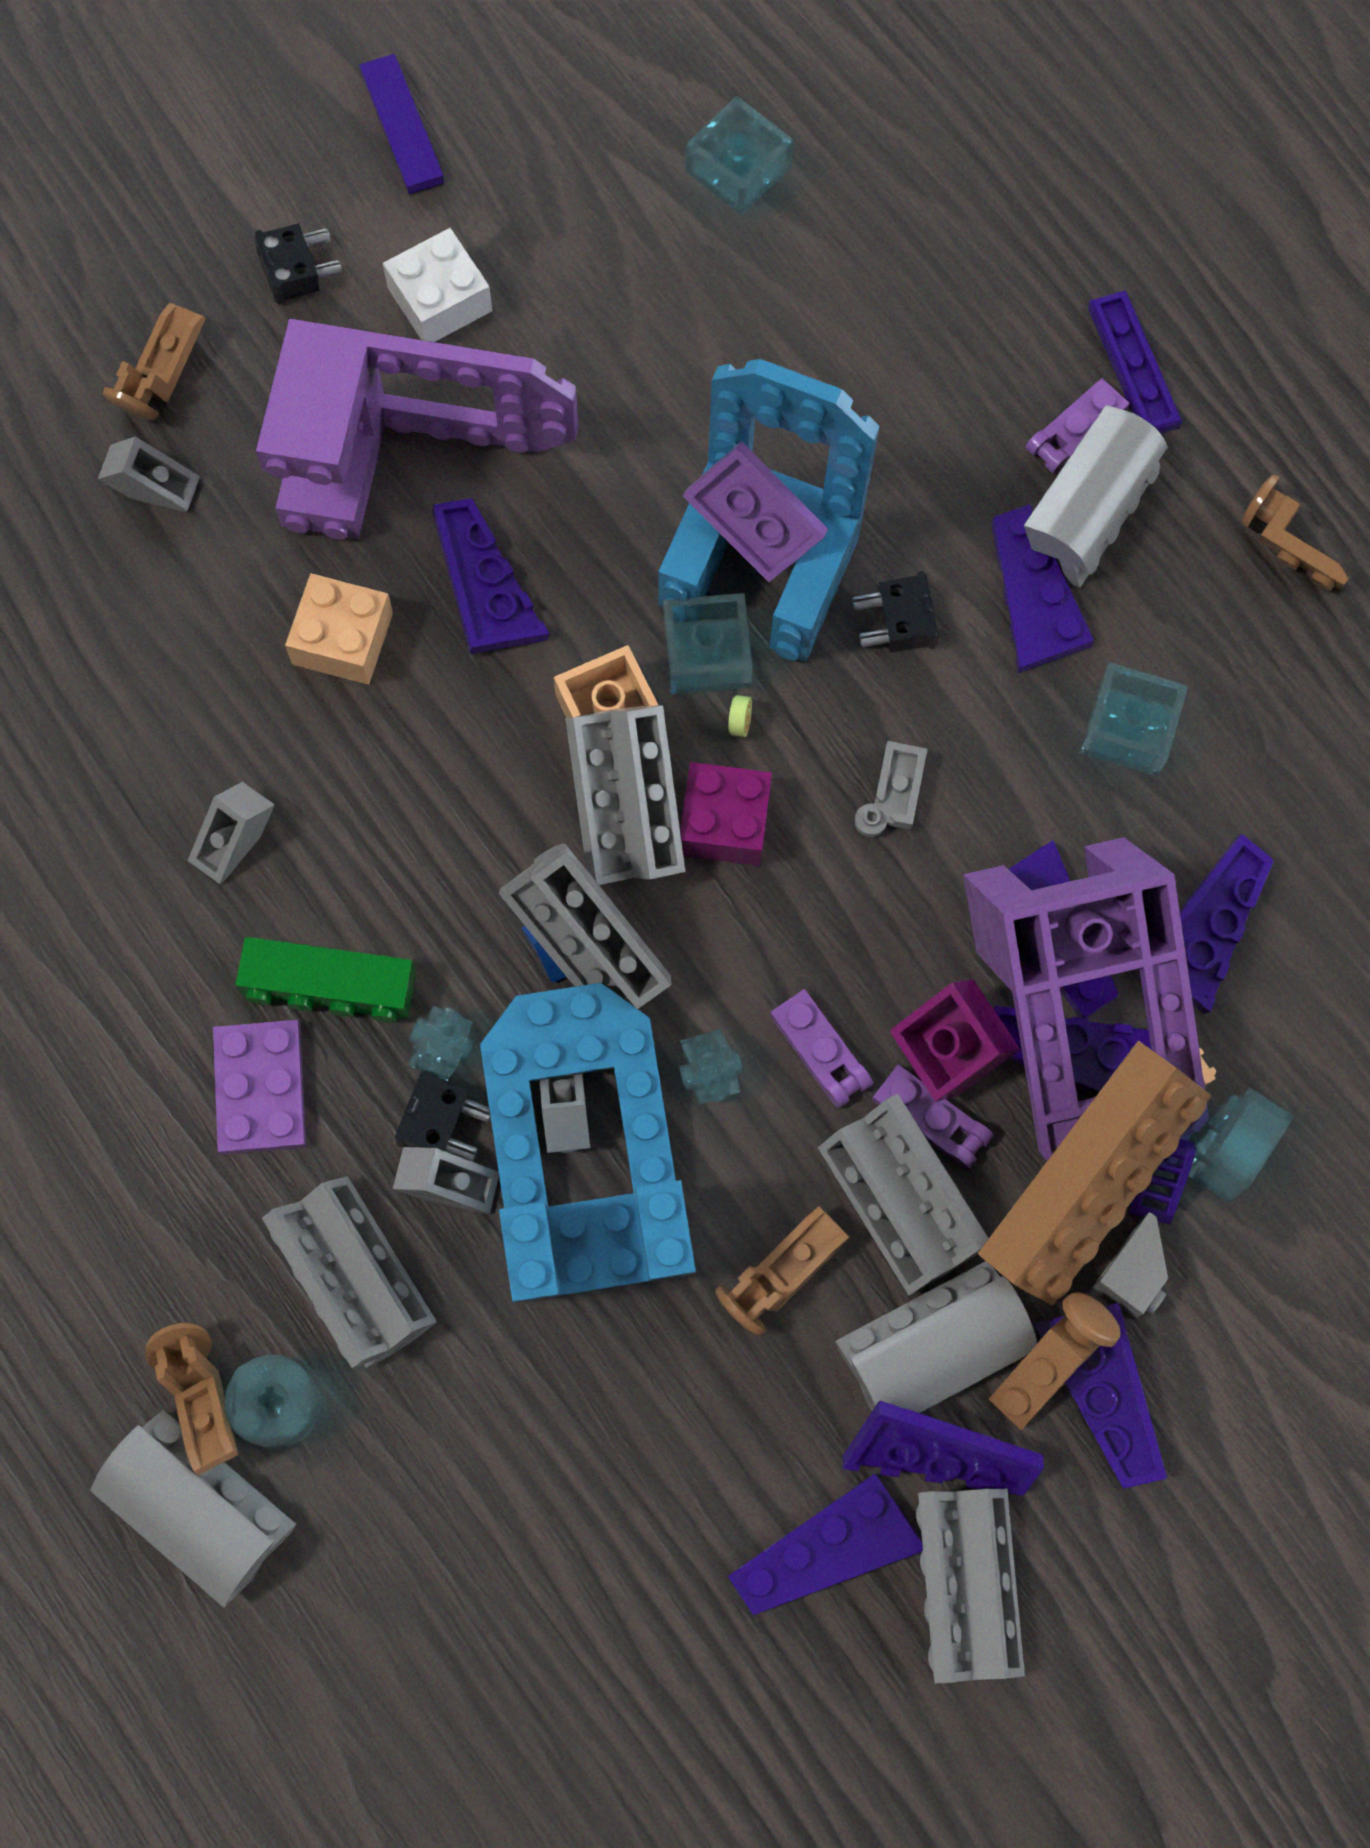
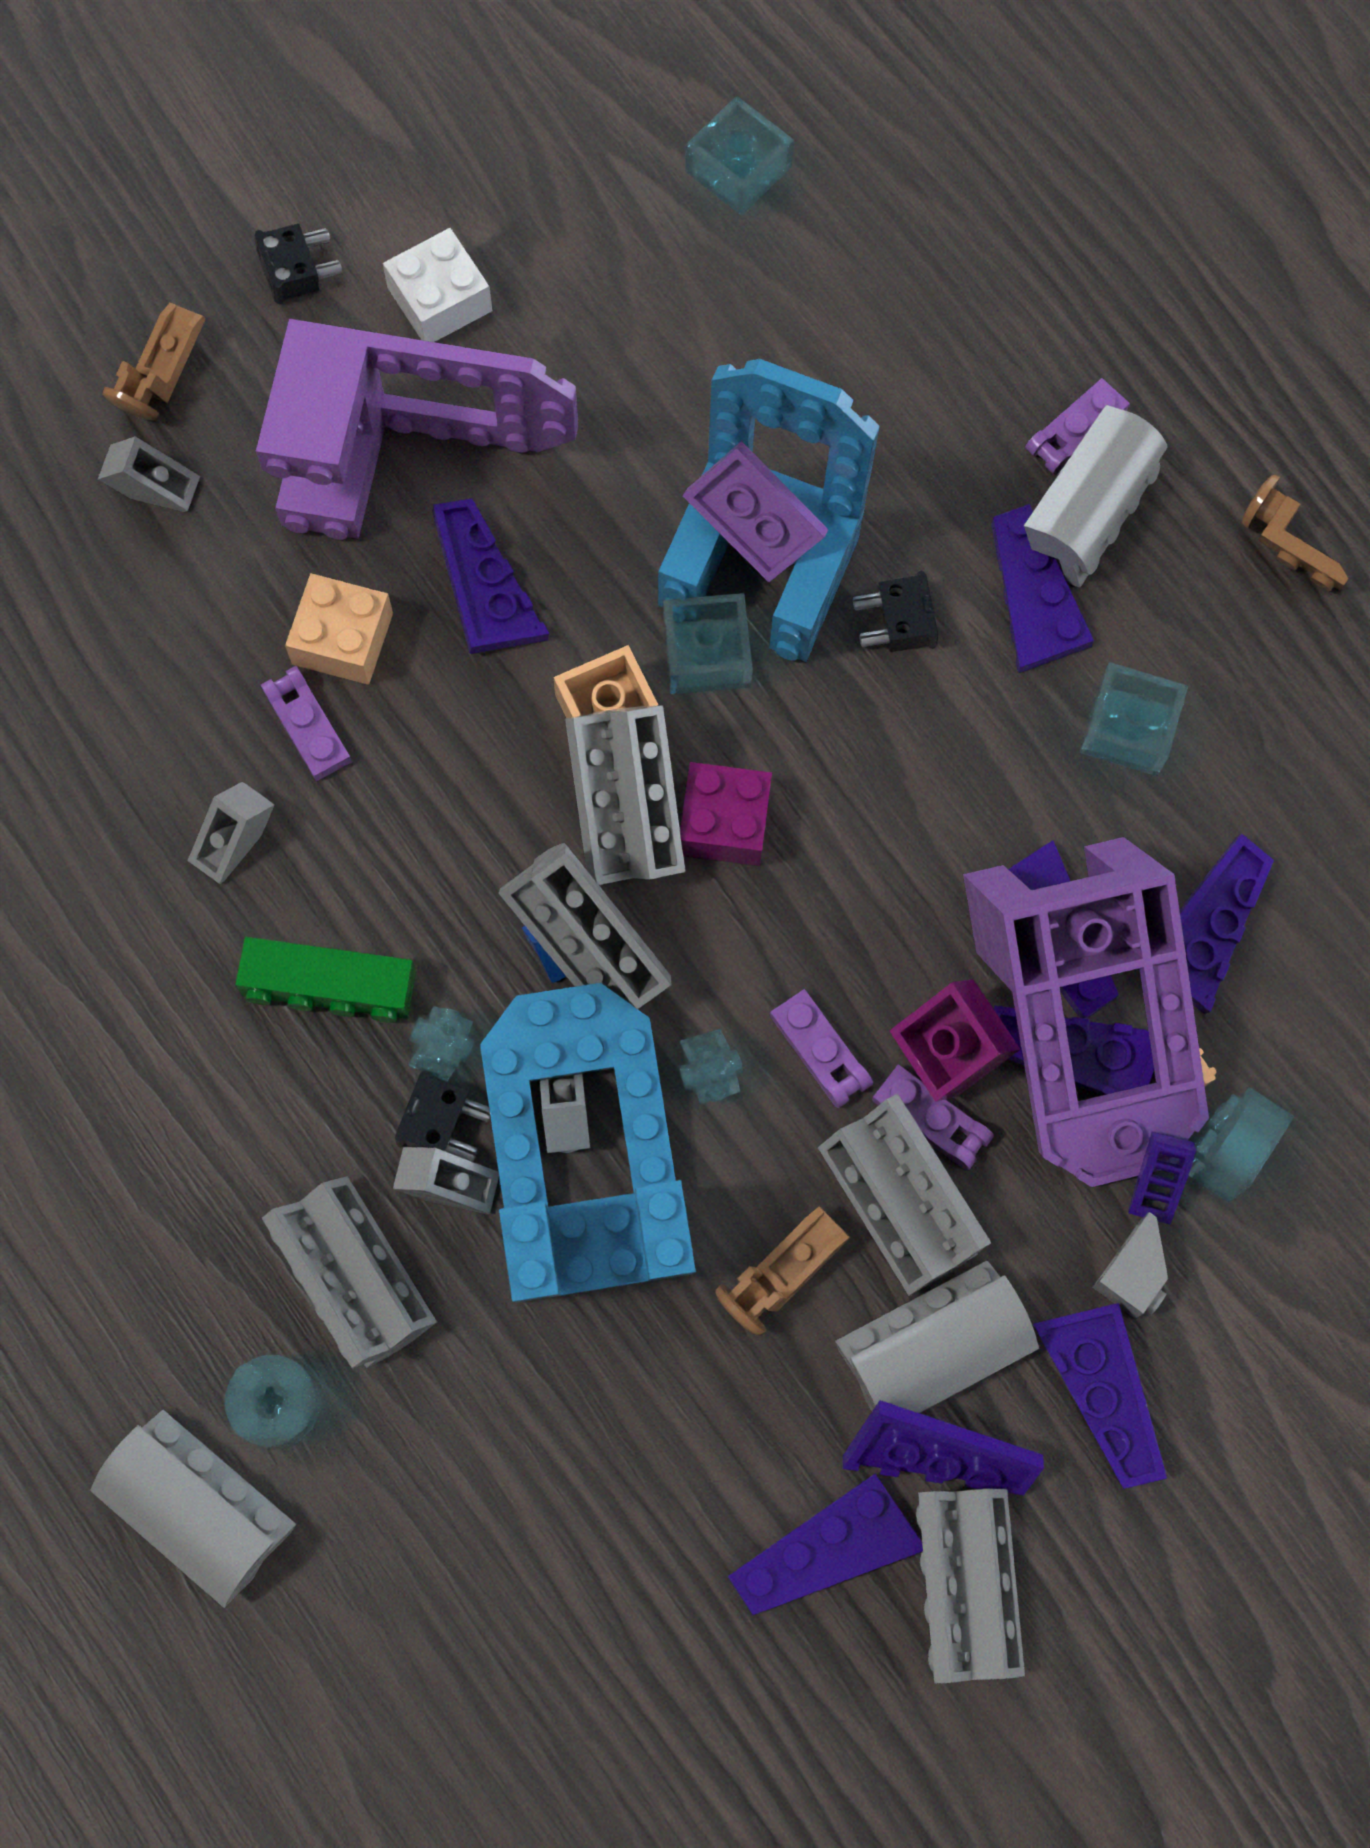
(182, 1368): medium nougat piece -> none
(259, 1087): medium lavender plate -> none
(306, 724): none -> medium lavender plate
(401, 124): dark purple tile -> none
(740, 715): yellowish green tile -> none
(896, 790): light grey hinge -> none
(1056, 1358): medium nougat piece -> none
(1095, 1174): medium nougat brick -> none
(1134, 361): dark purple tile -> none

